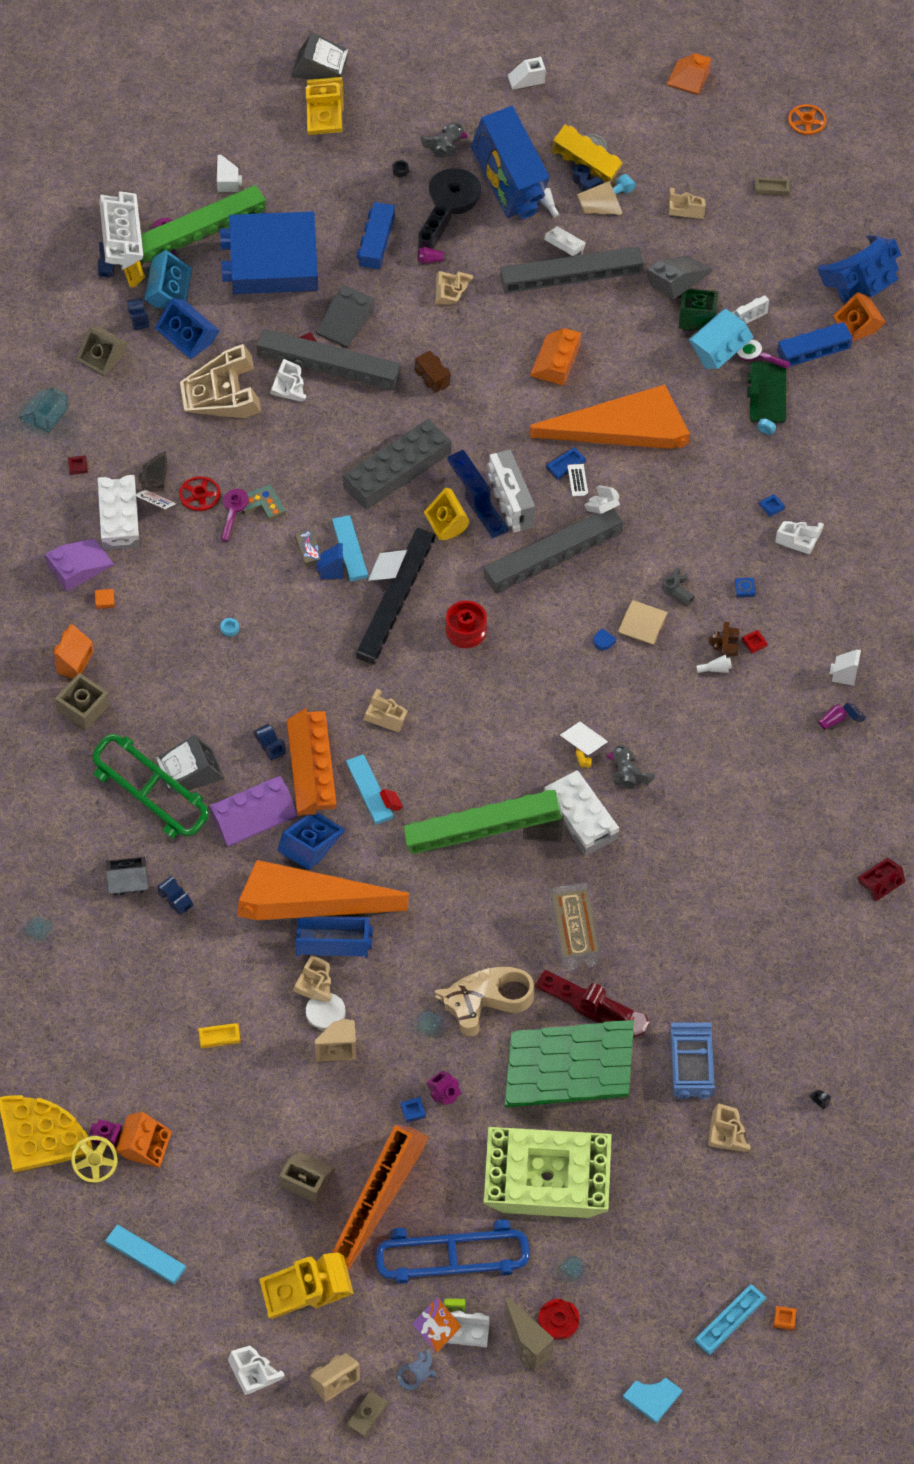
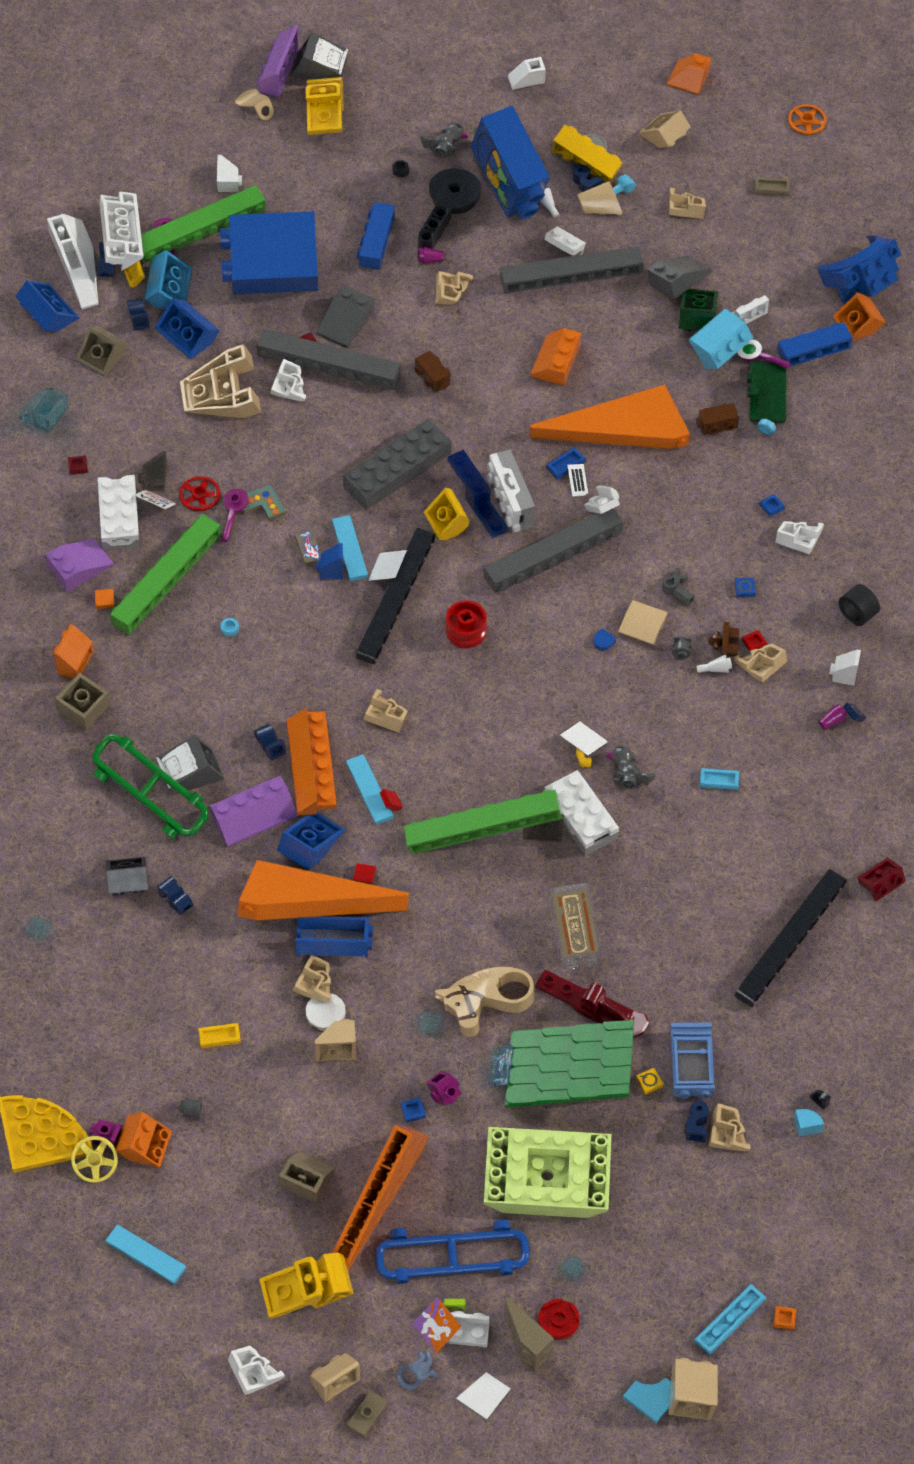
(46, 306): none -> blue slope
(76, 256): none -> white wedge
(165, 574): none -> bright green brick
(191, 1107): none -> dark grey brick
(254, 99): none -> tan piece
(279, 62): none -> medium lavender slope
(364, 873): none -> red tile
(484, 1395): none -> white sticker
(501, 1065): none -> clear light blue tile
(649, 1081): none -> yellow tile
(666, 129): none -> tan slope
(681, 647): none -> dark grey brick
(693, 1389): none -> tan slope
(697, 1117): none -> dark blue leg
(717, 419): none -> reddish brown brick
(719, 779): none -> medium azure tile
(768, 659): none -> tan slope
(790, 936): none -> black beam
(808, 1122): none -> medium azure brick
(859, 605): none -> black piece

